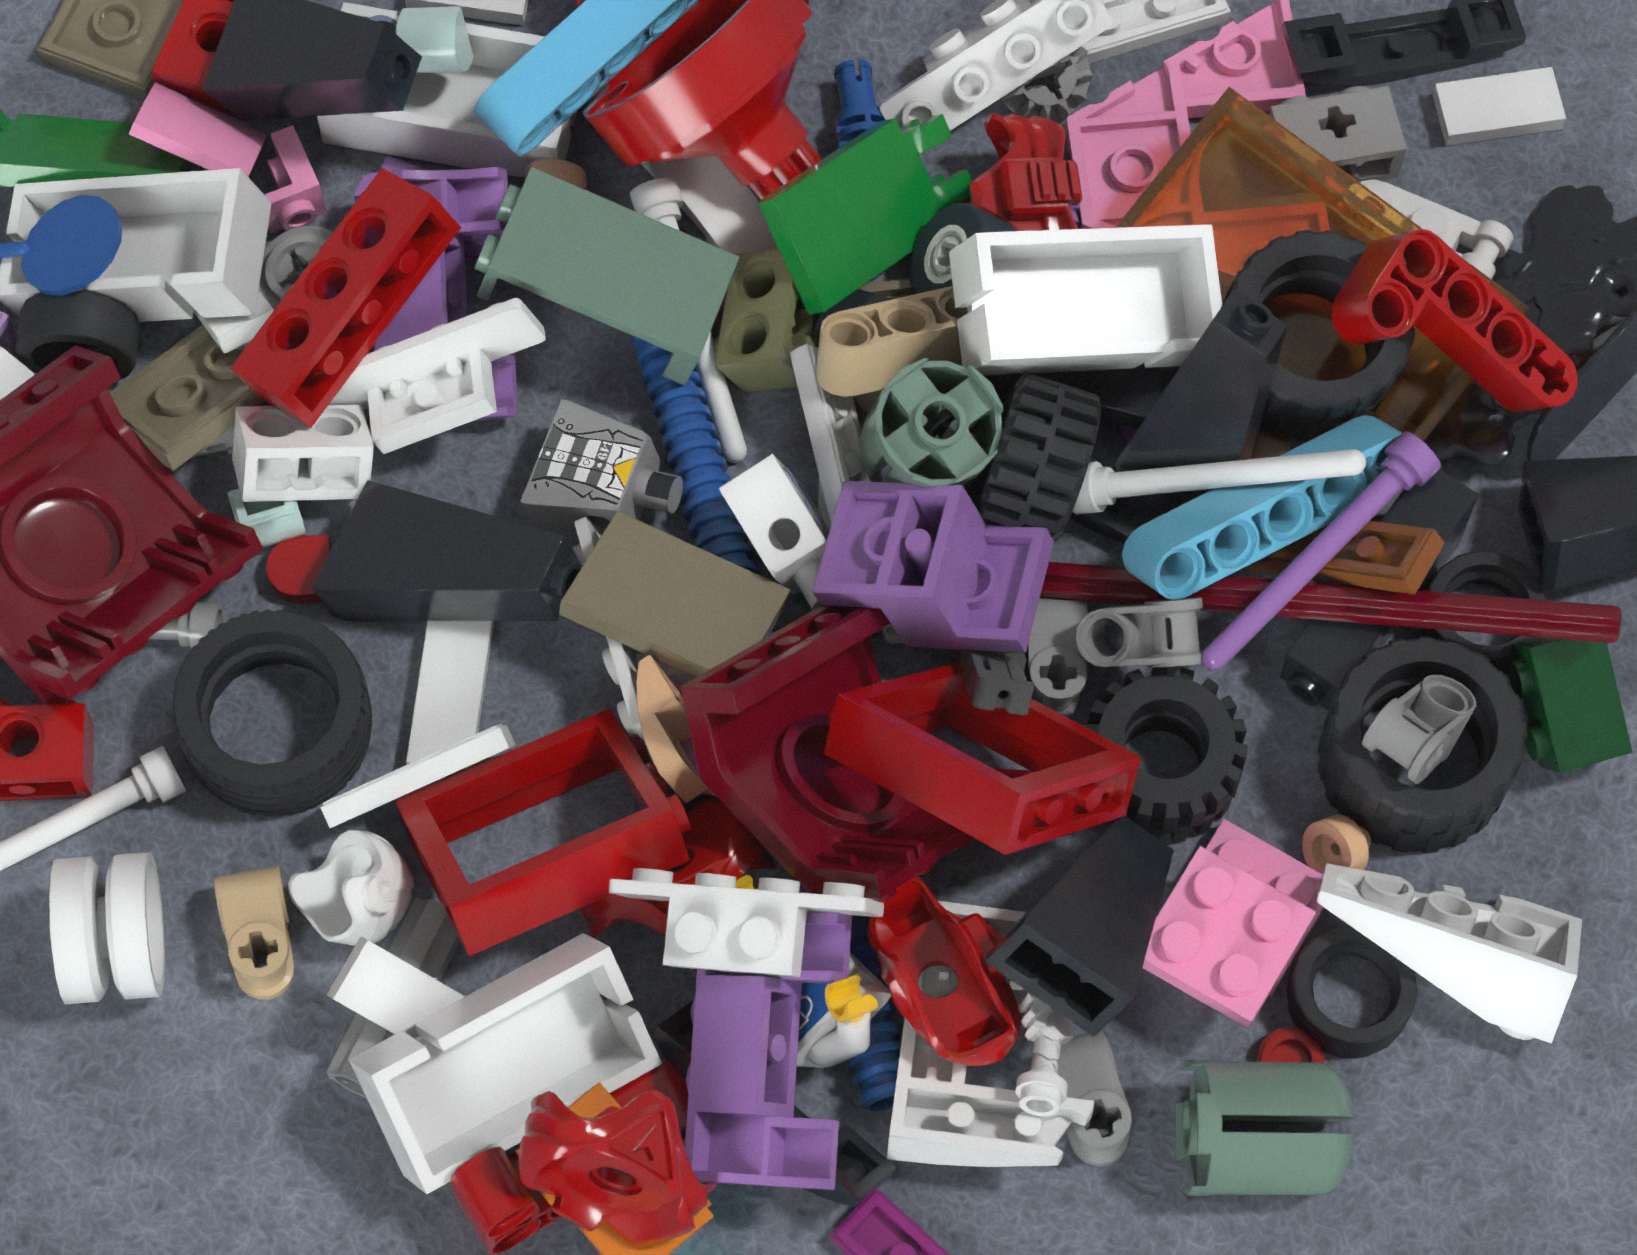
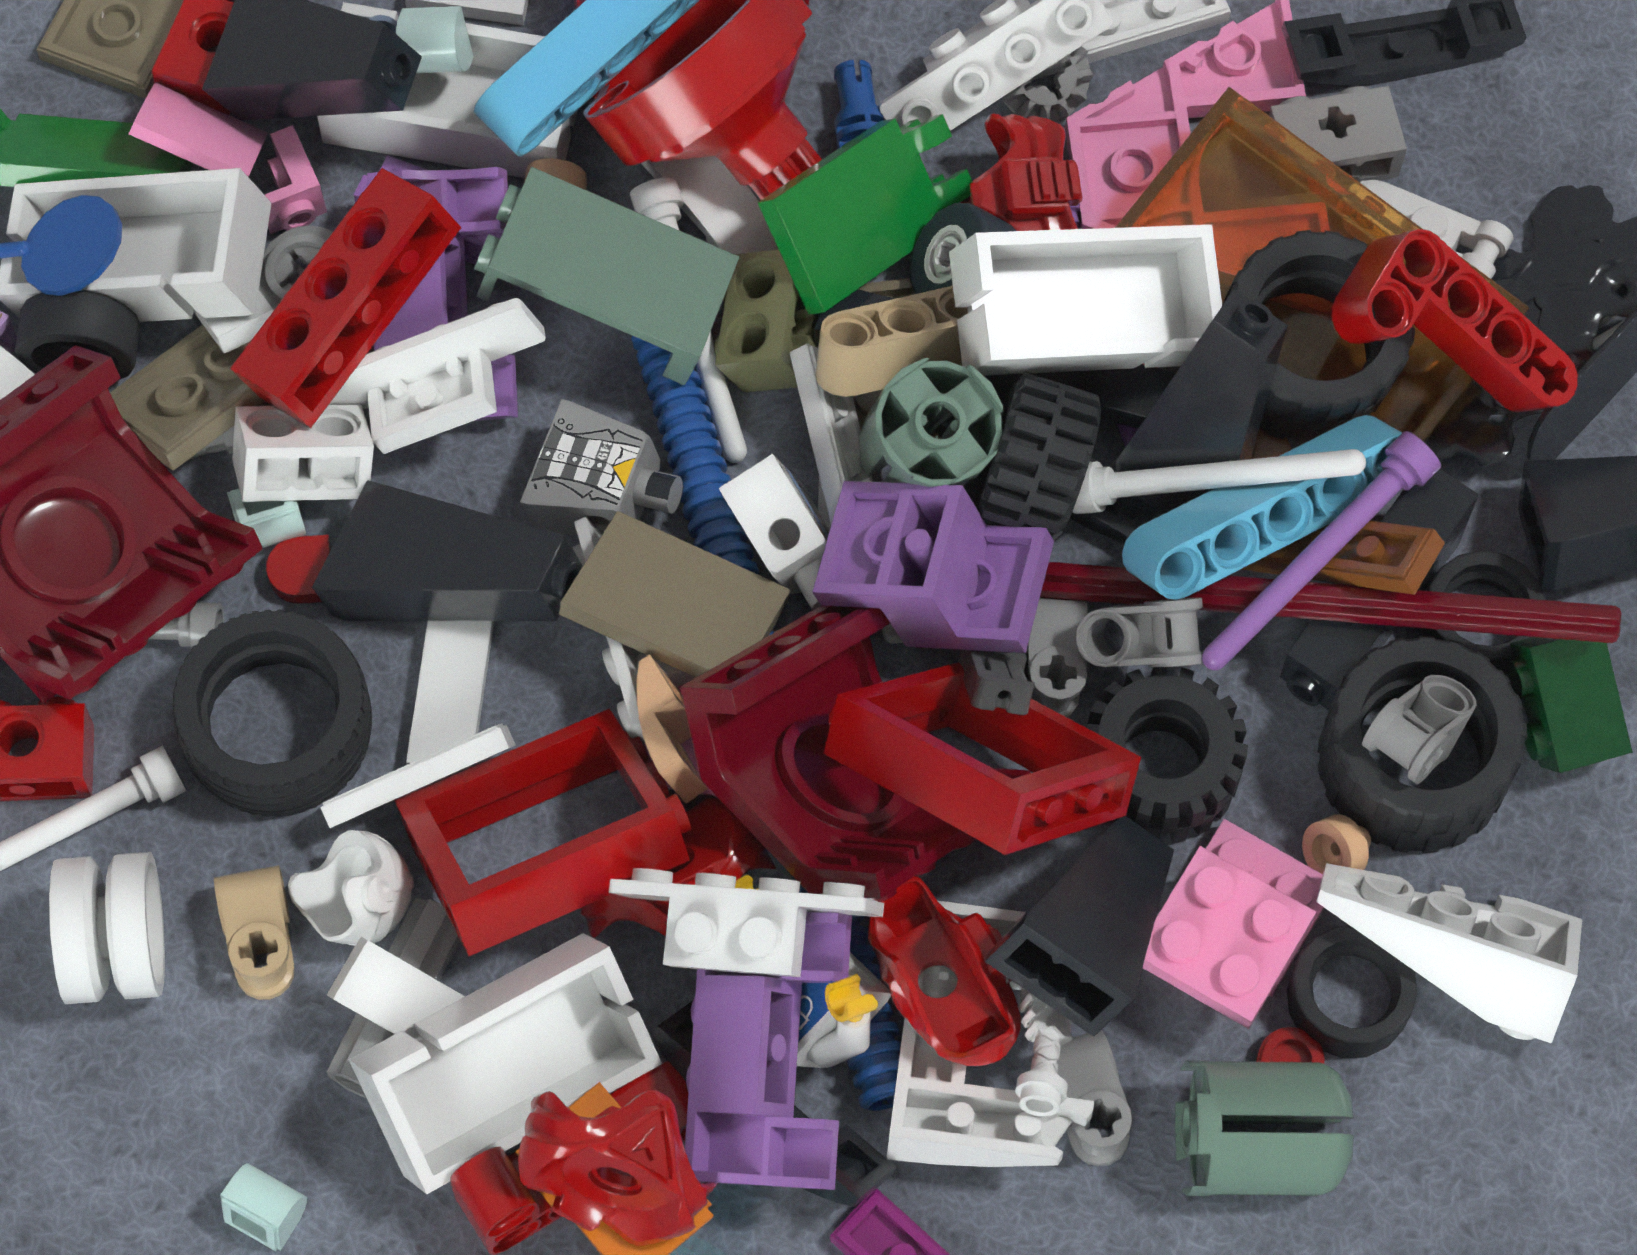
(262, 1206): none -> light aqua brick
(1498, 106): white tile -> none

